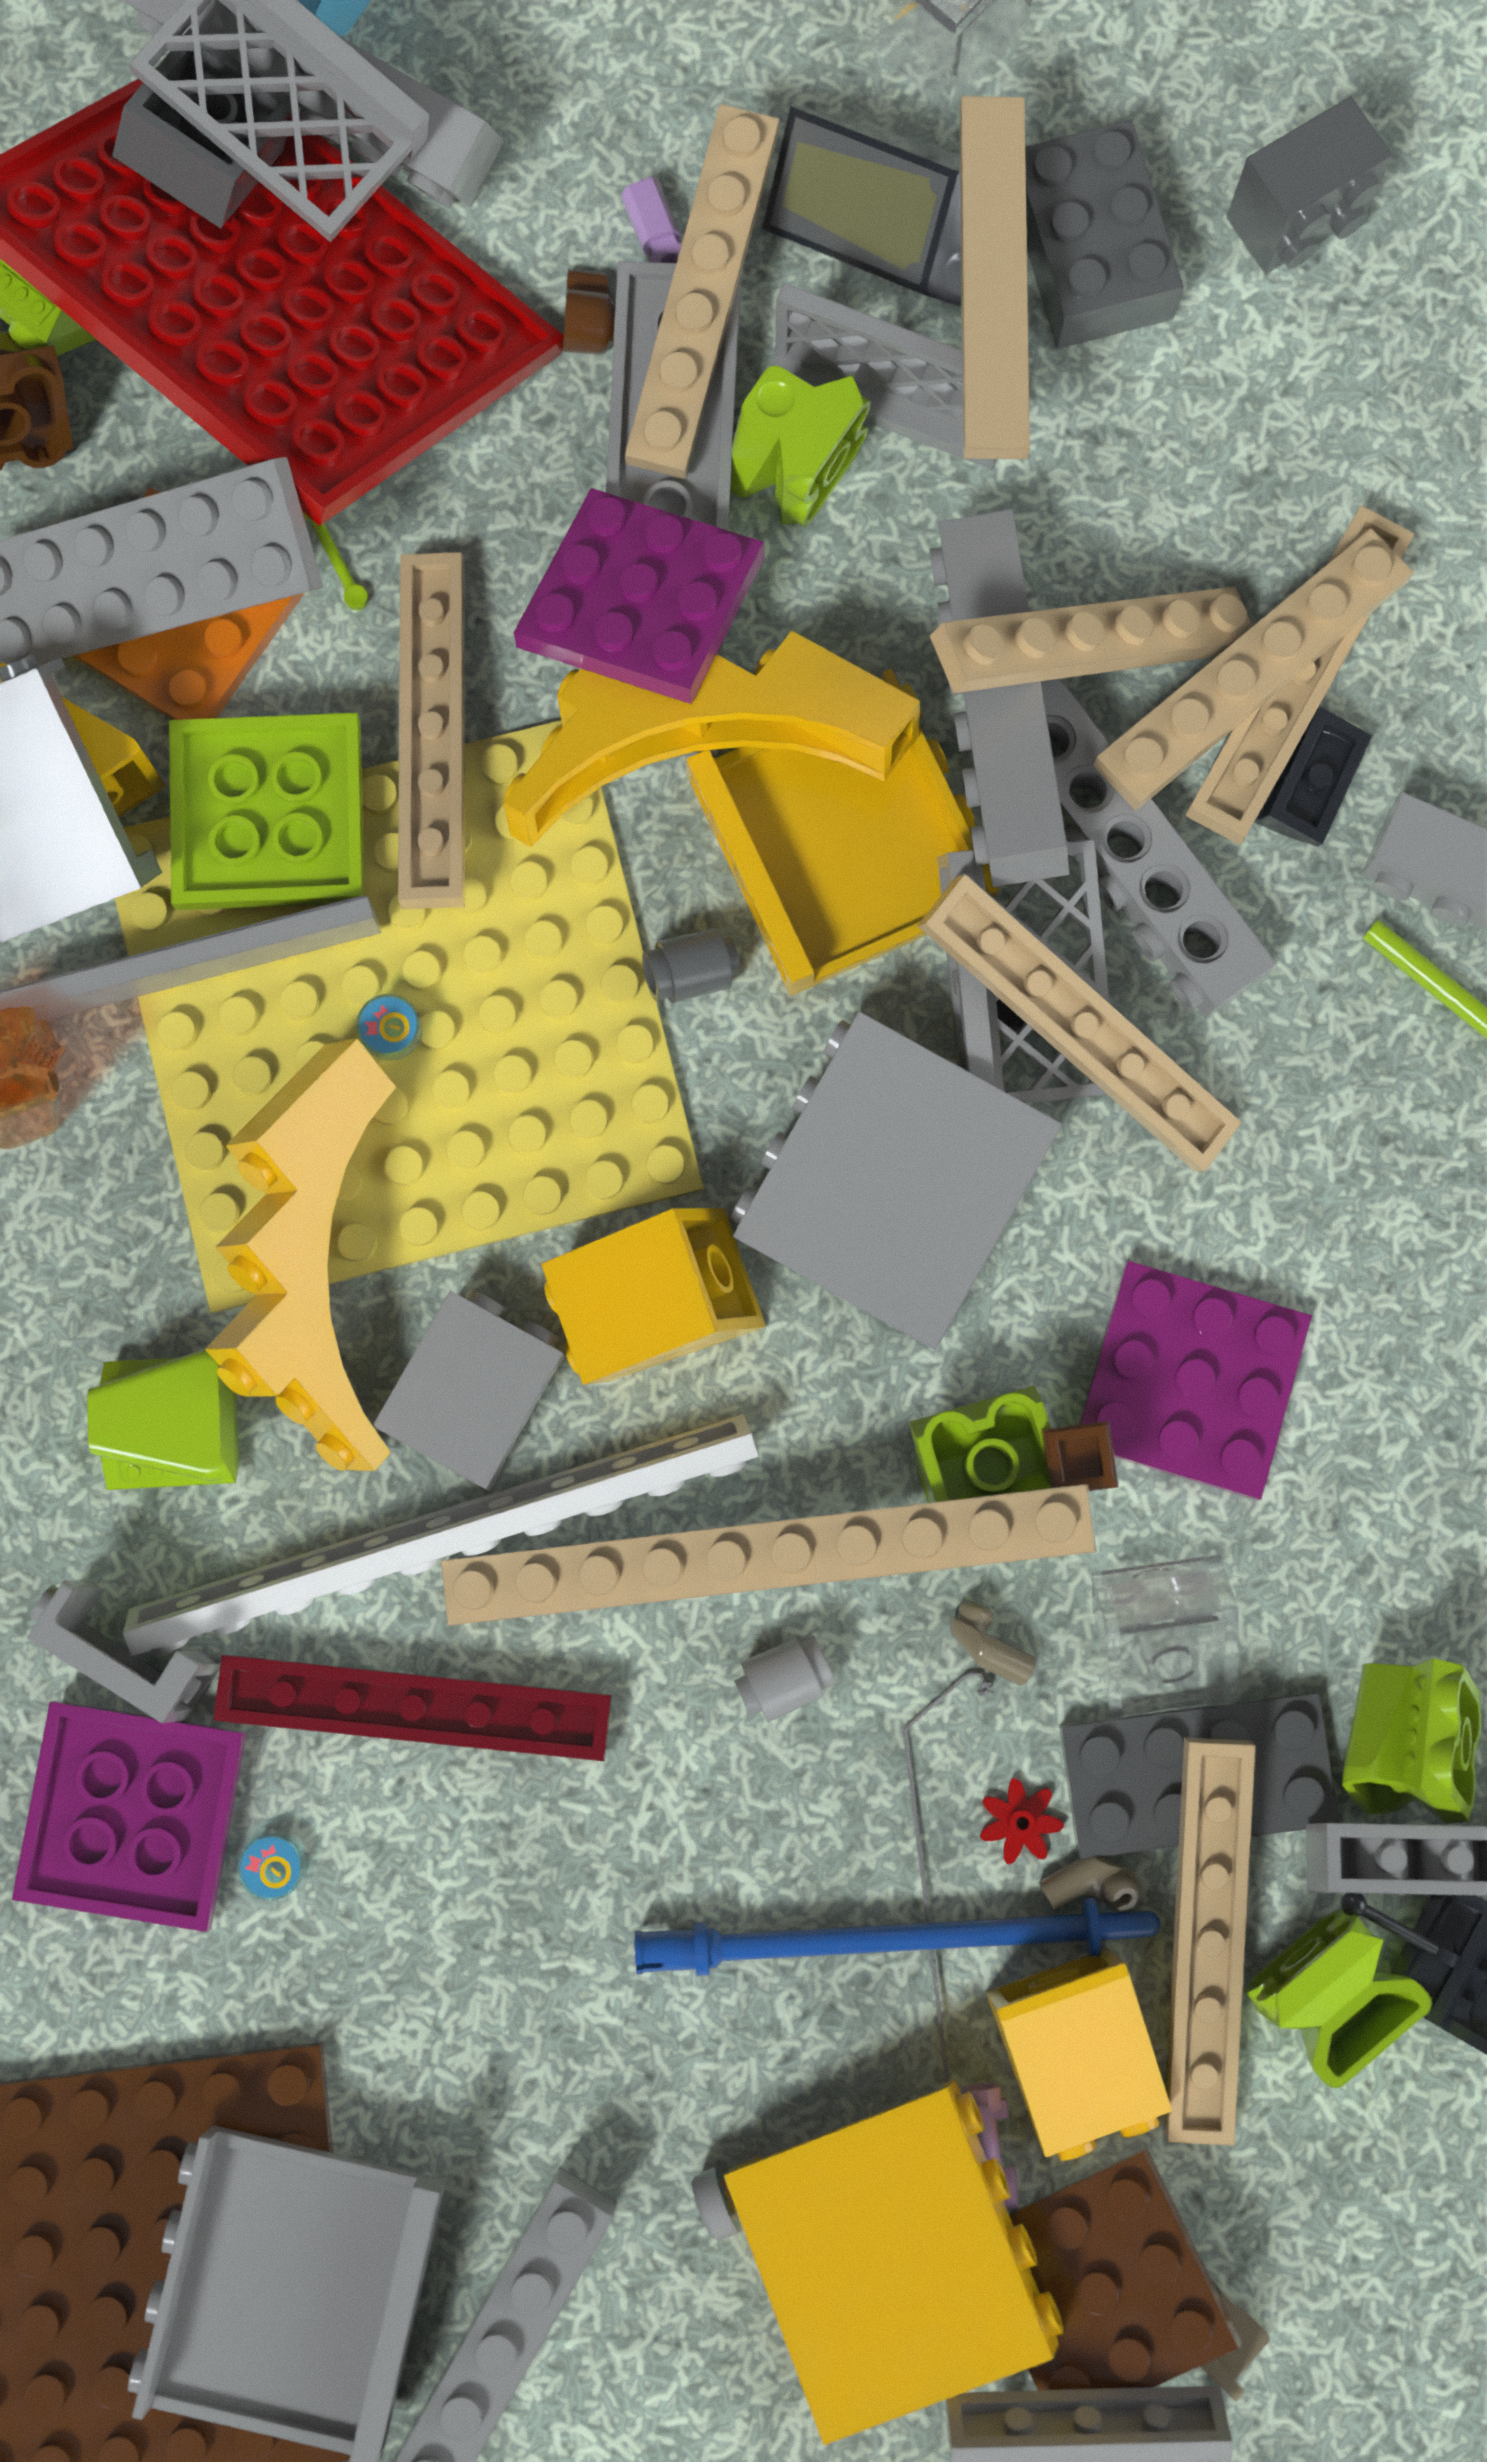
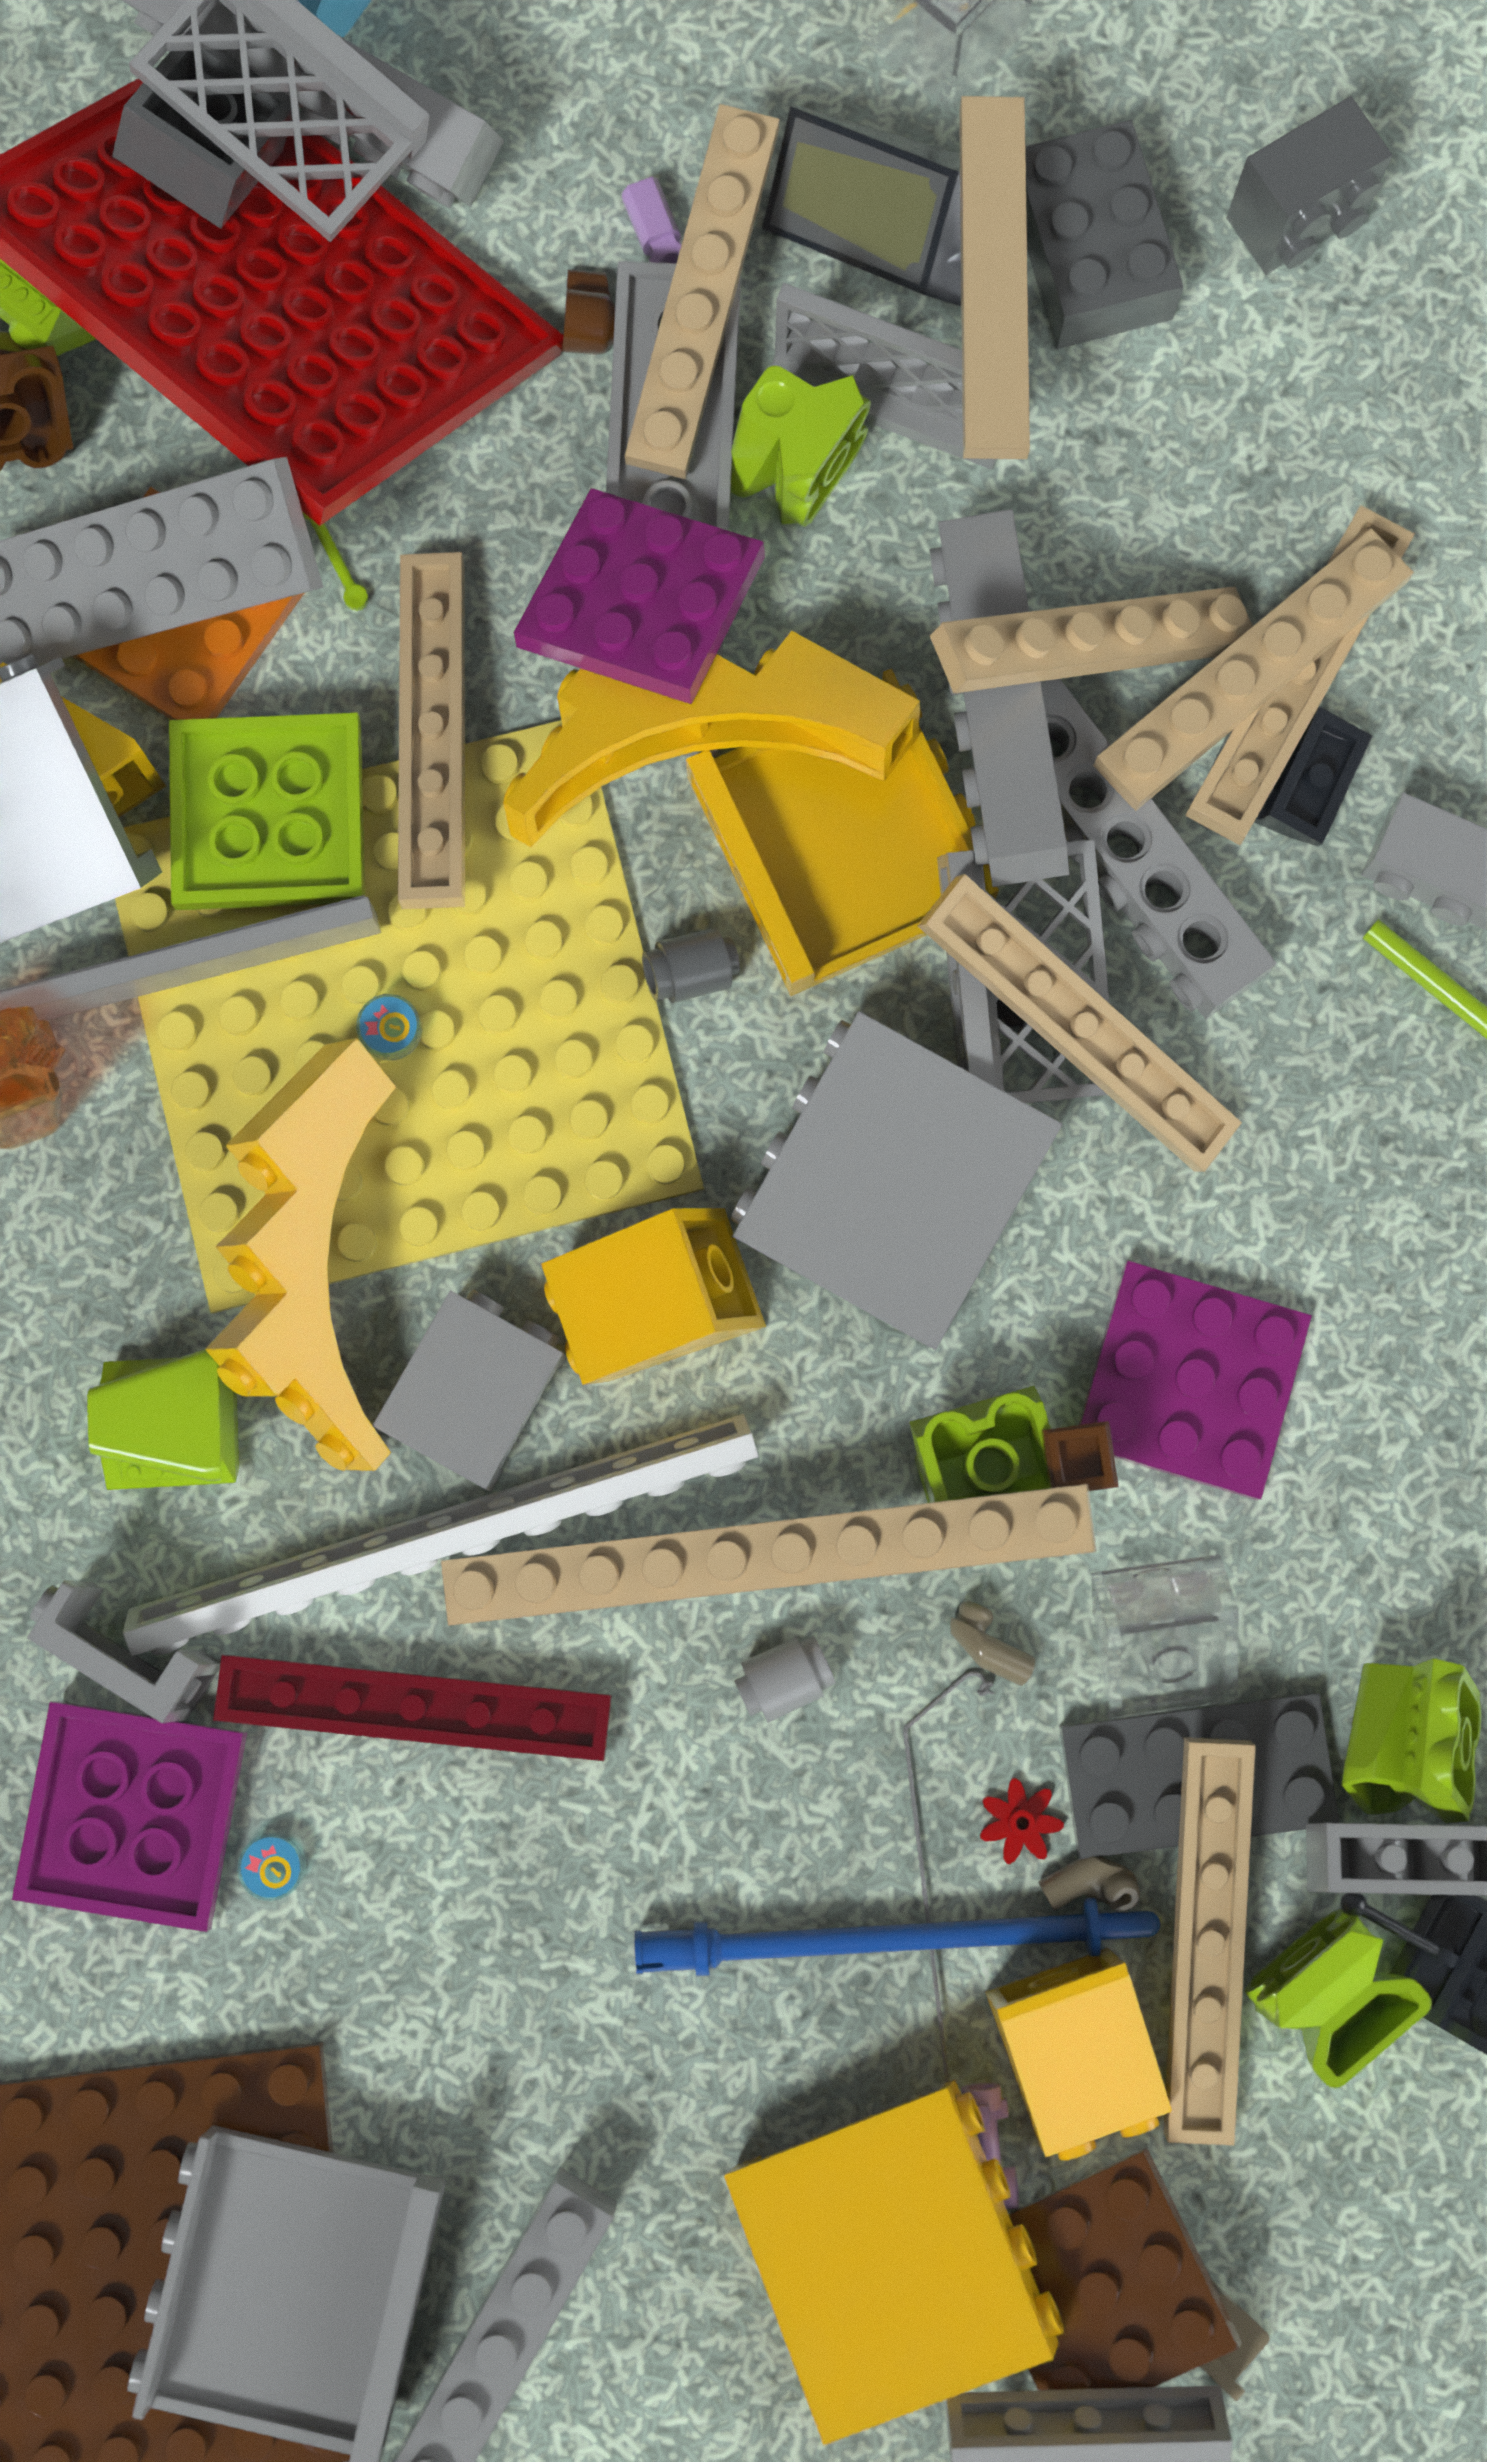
(715, 2204): light grey tile -> none

